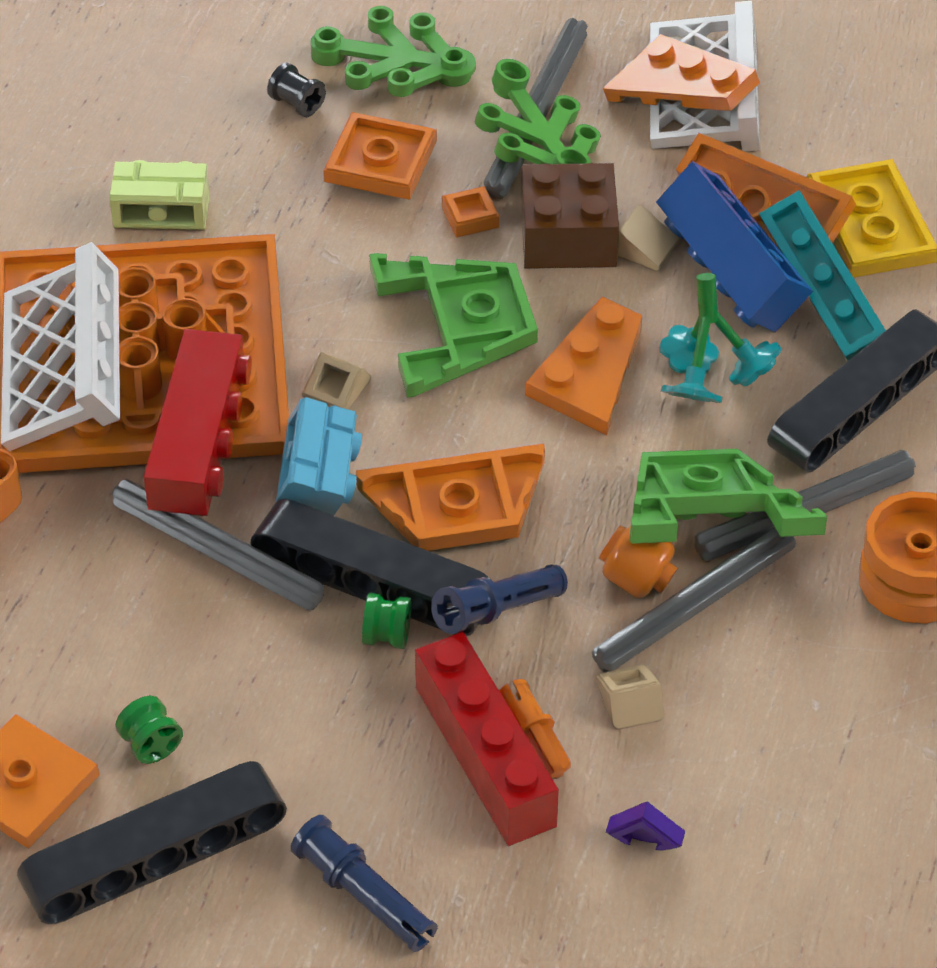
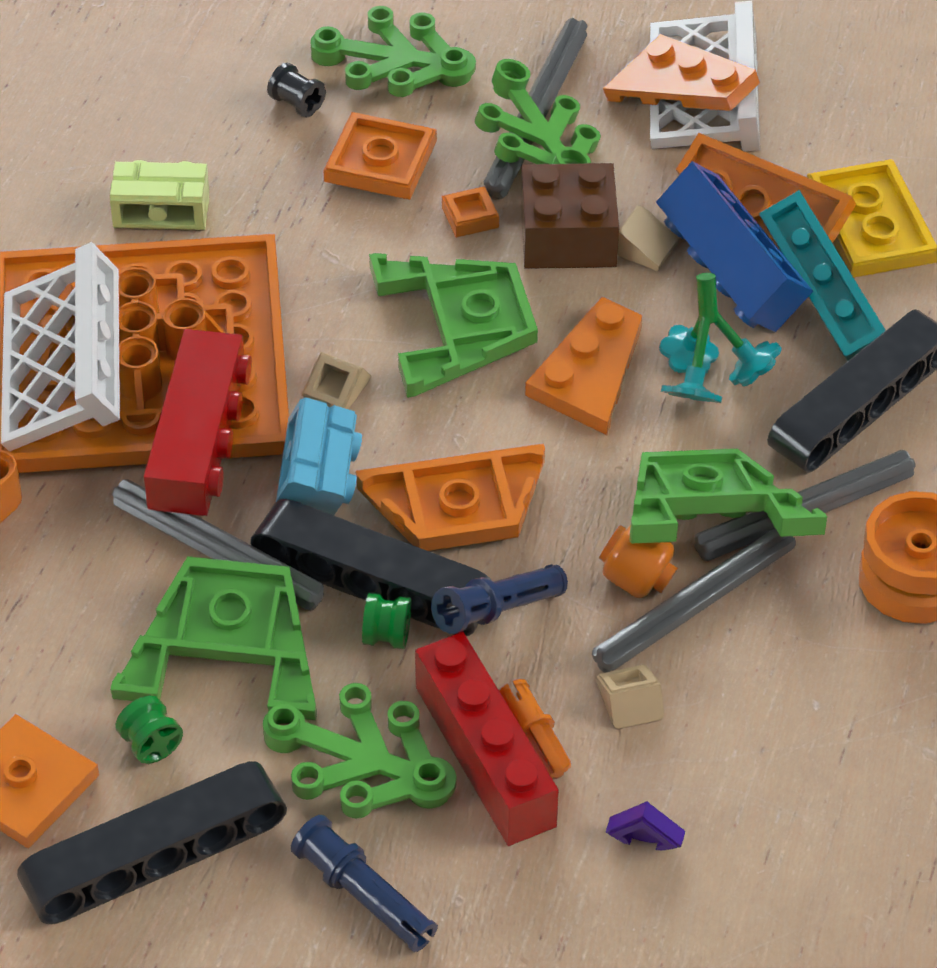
(226, 615): none -> bright green wing
(364, 757): none -> bright green plant

